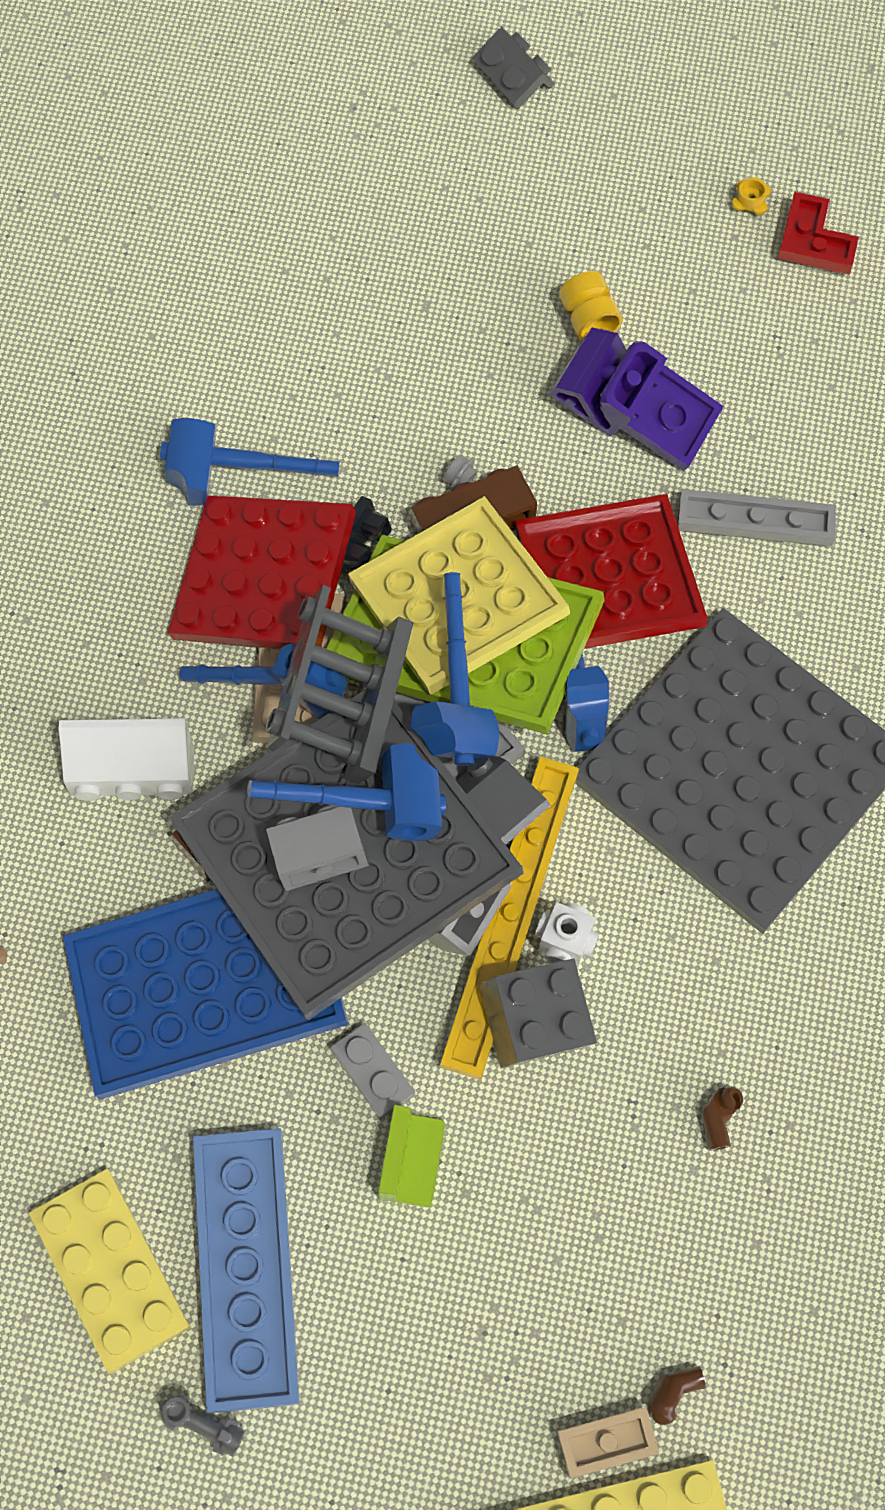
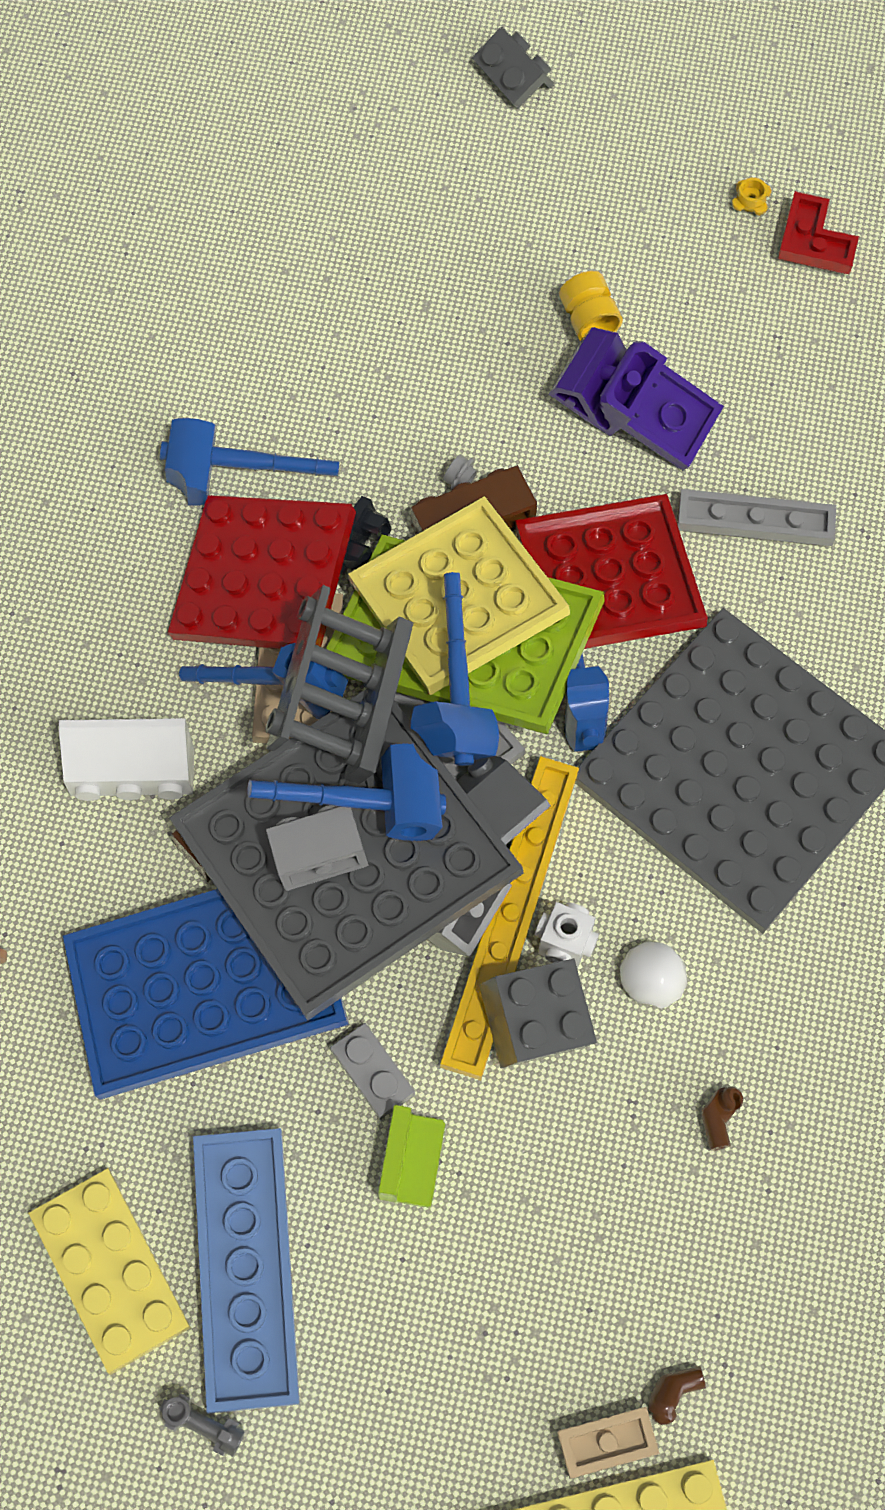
(653, 974): none -> white hair

